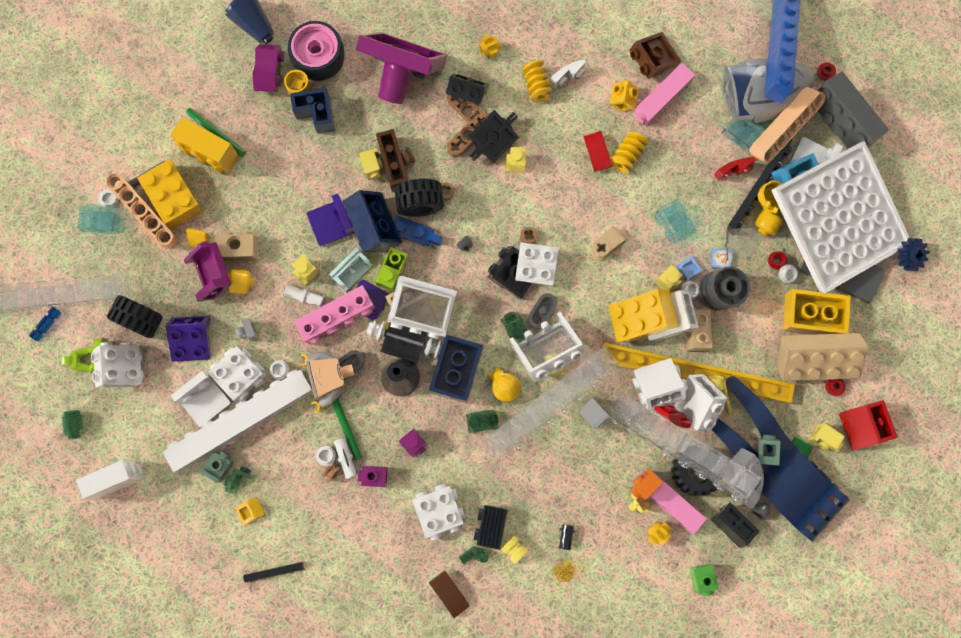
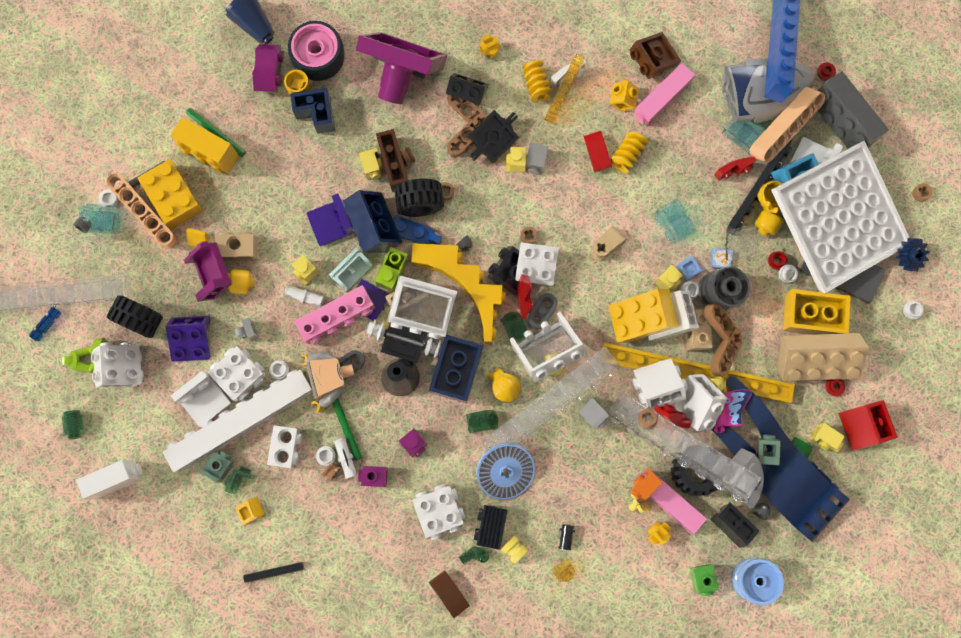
(82, 225): none -> dark grey hinge
(278, 446): none -> white brick
(445, 261): none -> yellow arch
(519, 473): none -> piece
(523, 294): none -> red slope
(536, 158): none -> light grey brick
(564, 88): none -> clear yellow beam
(653, 416): none -> medium nougat bush
(730, 341): none -> medium nougat beam
(733, 410): none -> arm
(769, 586): none -> light blue wheel
(913, 310): none -> white plate
(917, 194): none -> medium nougat bush

